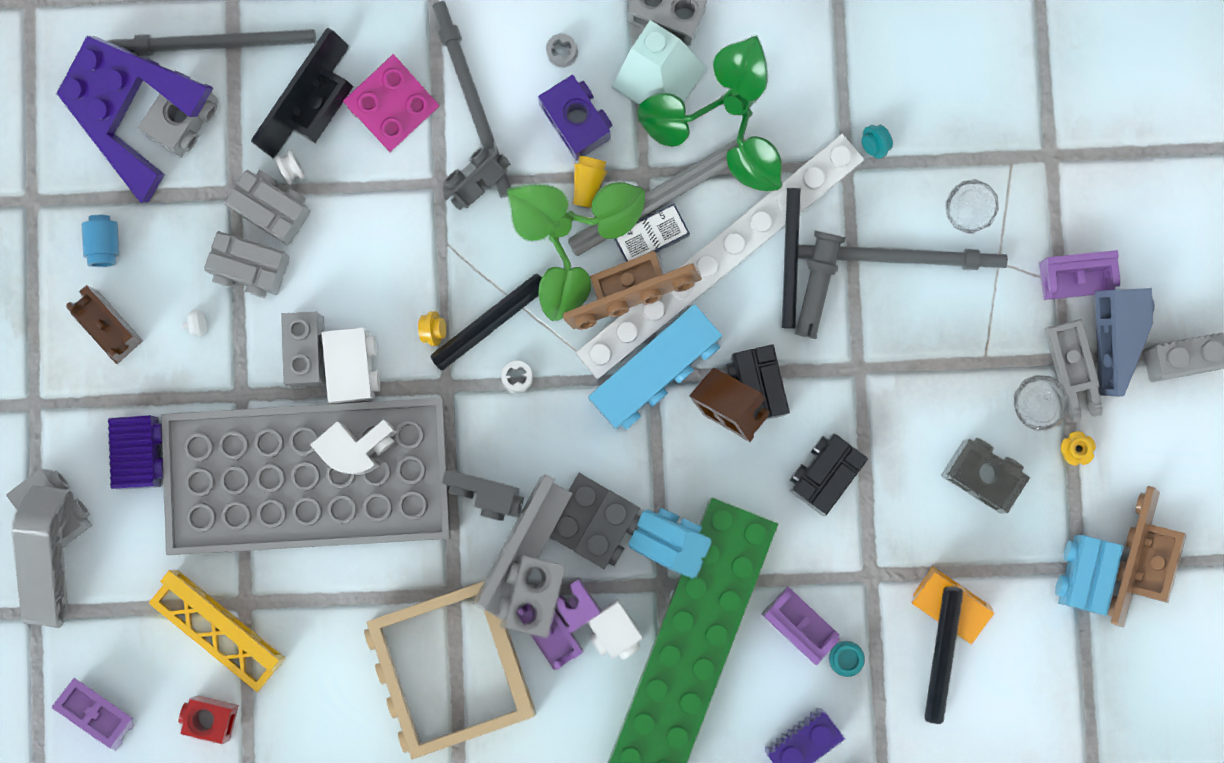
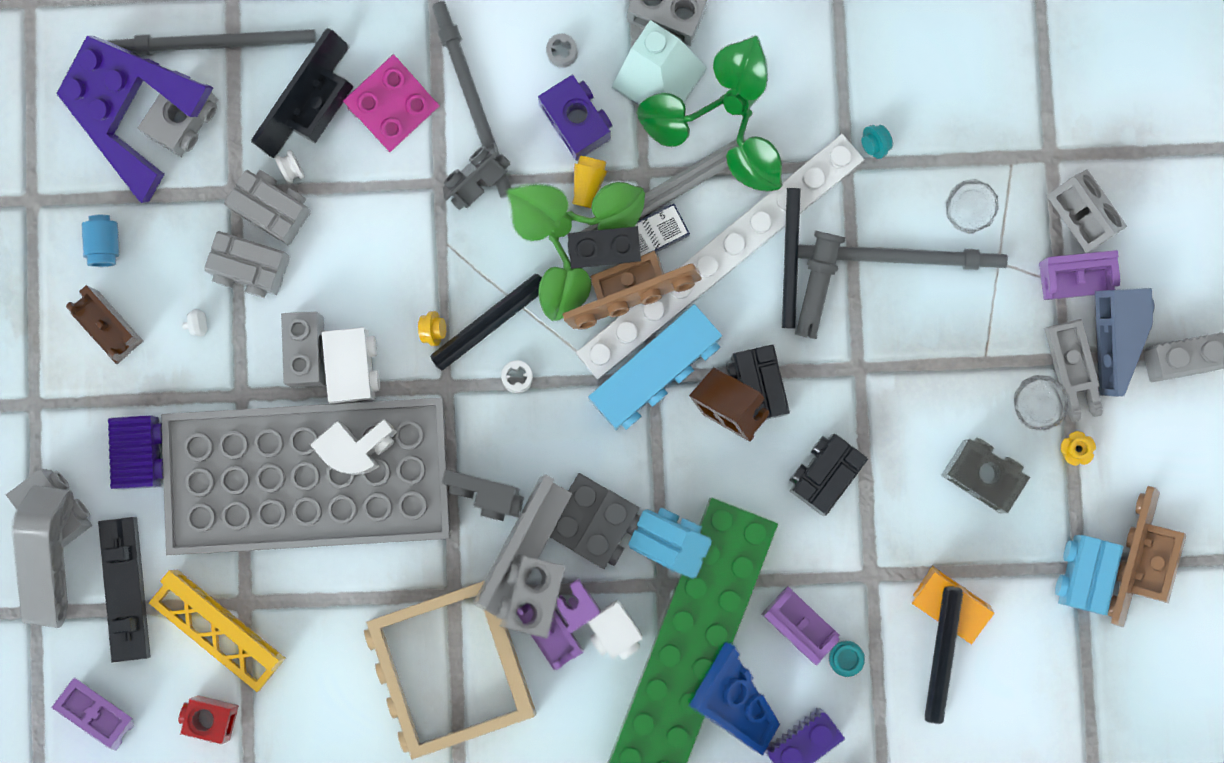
(124, 589): none -> black hinge
(604, 247): none -> black hinge
(734, 703): none -> blue wing
(1086, 210): none -> light grey brick

